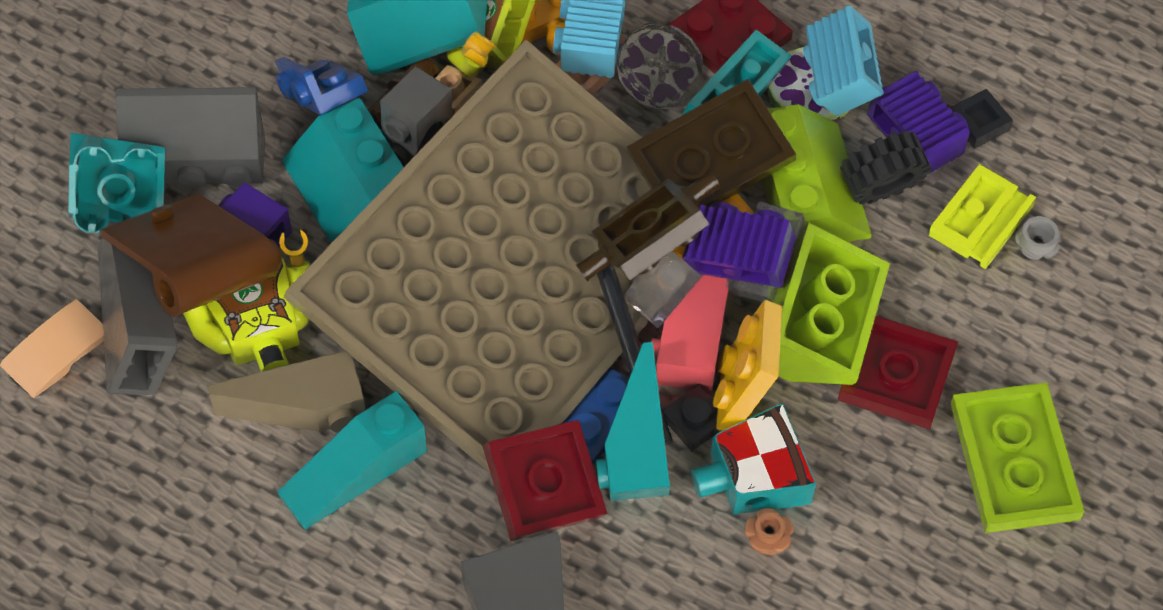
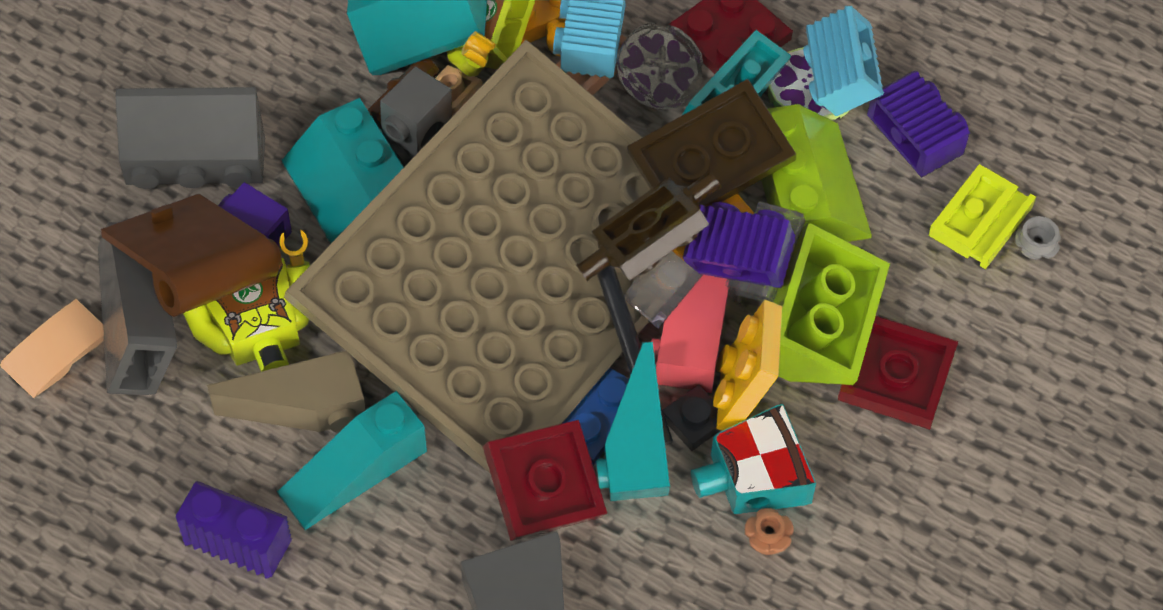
(112, 180): teal slope -> none
(233, 529): none -> dark purple brick
(318, 85): blue bracket -> none
(885, 167): black tyre -> none
(984, 117): black plate -> none
(1016, 457): lime plate -> none

